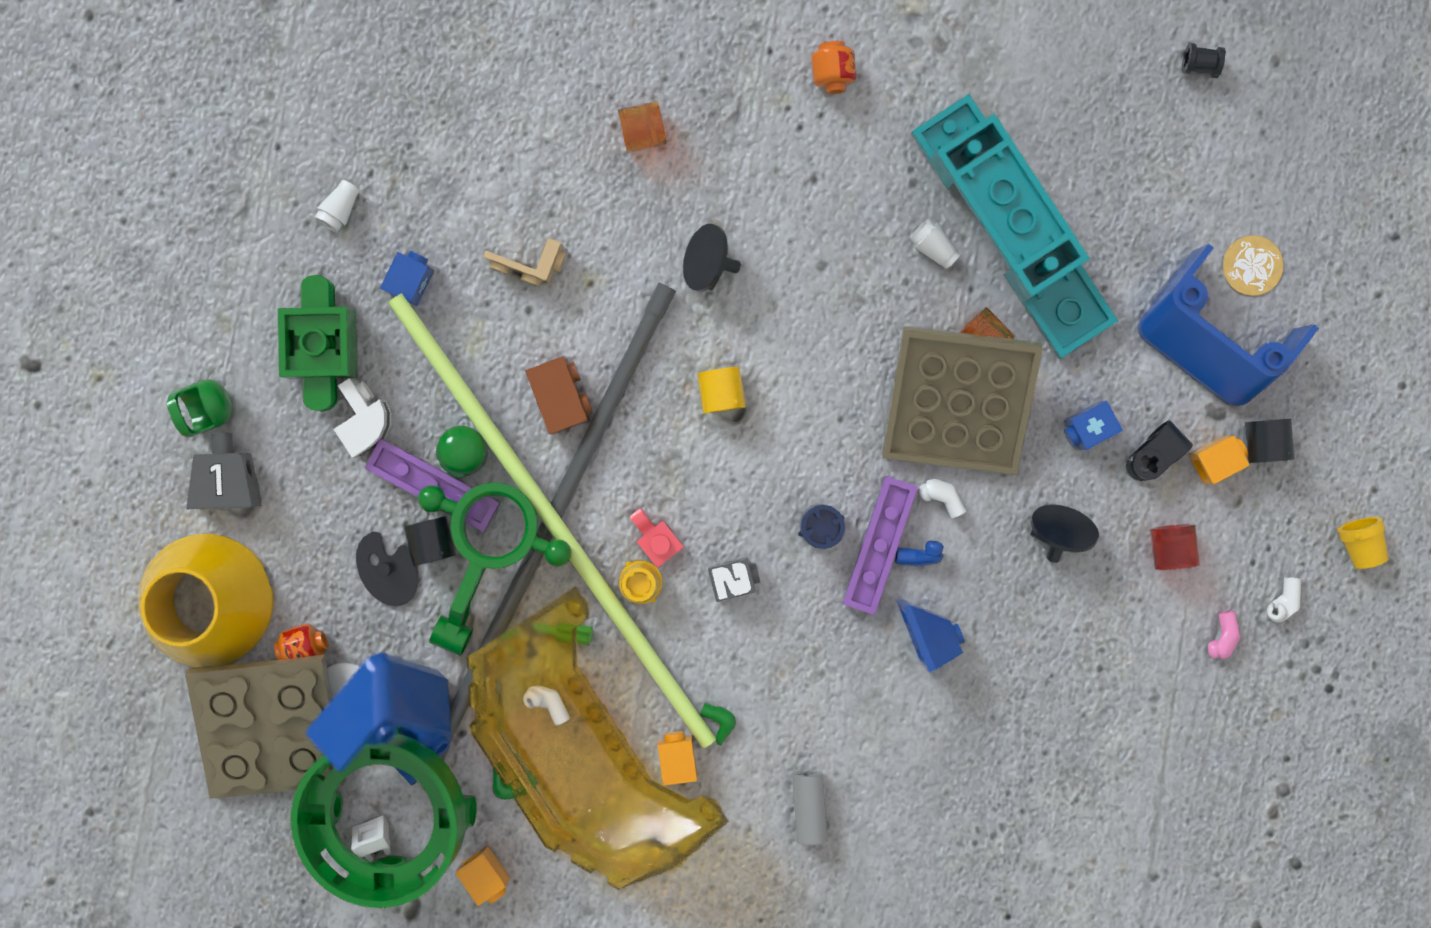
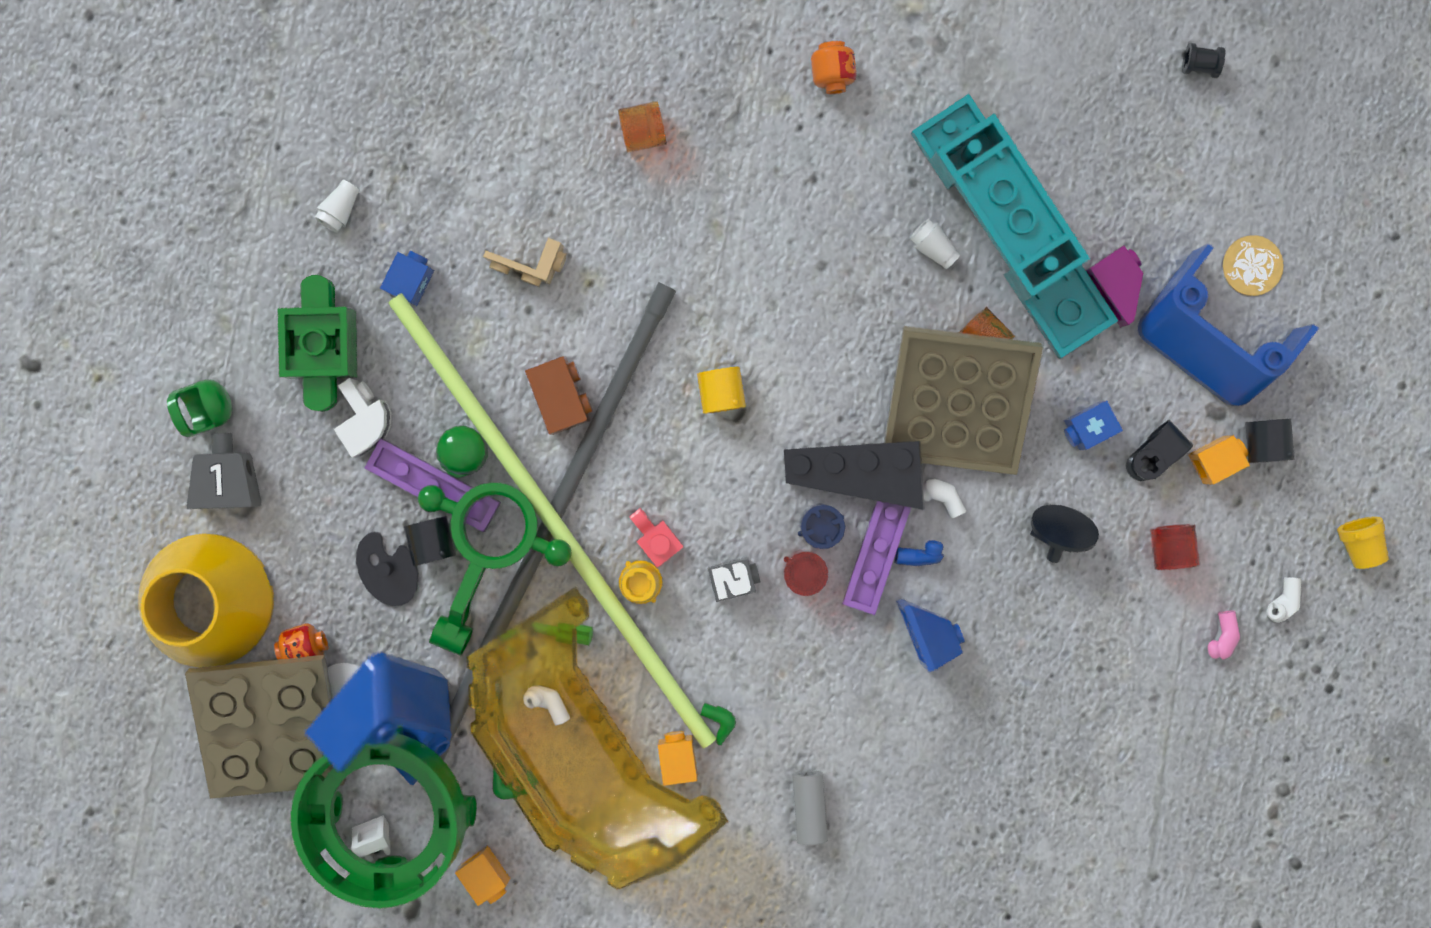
(707, 258): black shield -> none
(805, 572): none -> clear red piece
(865, 471): none -> black wing
(1119, 282): none -> magenta slope

